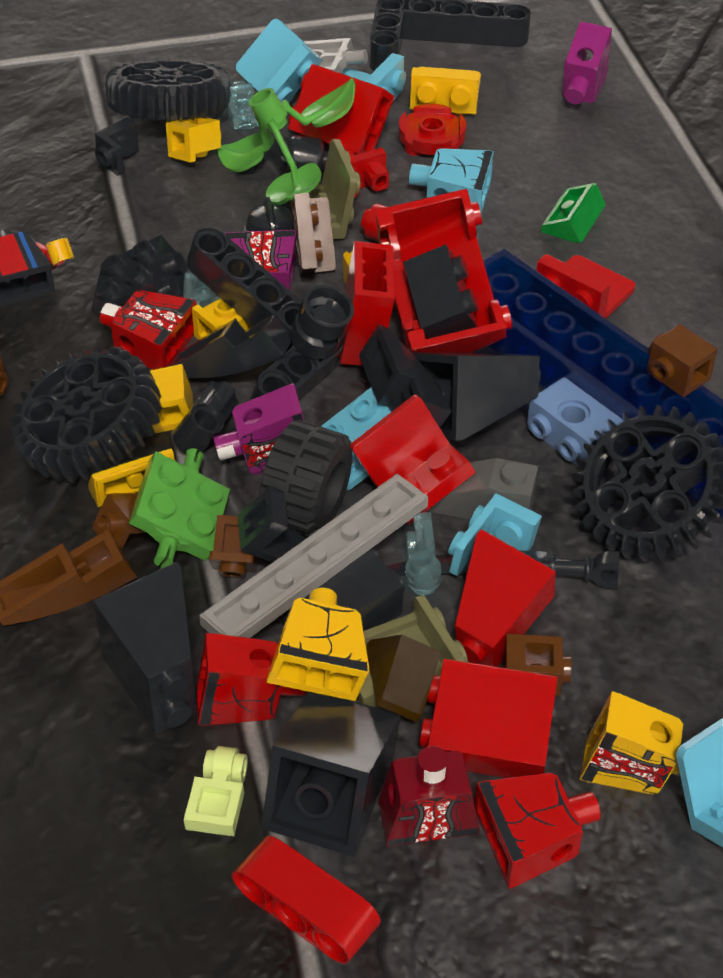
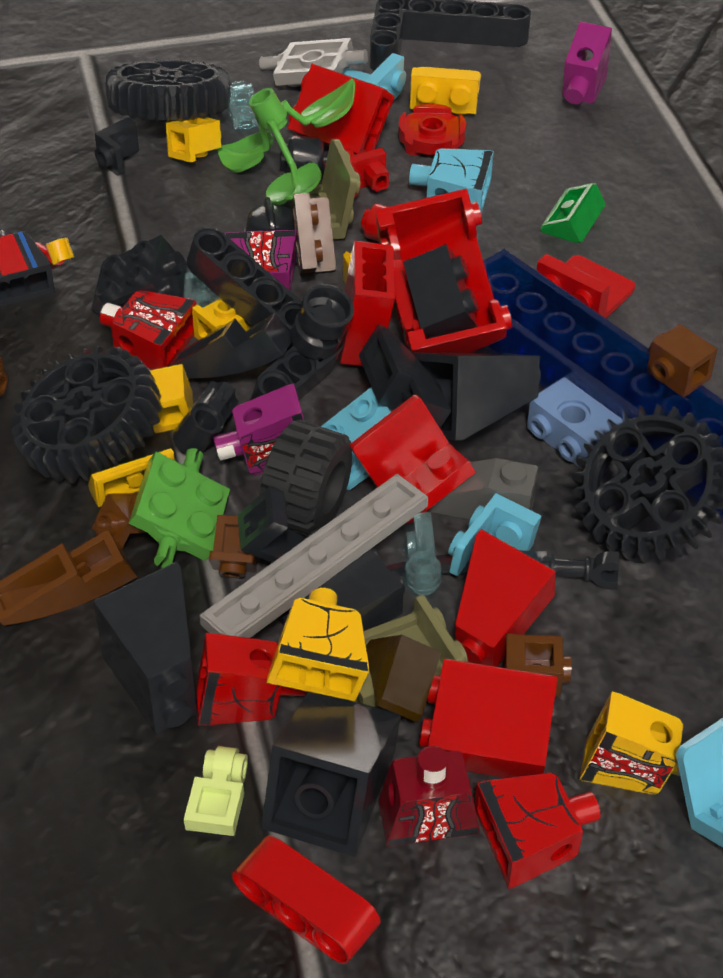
(277, 61): medium azure bracket -> none

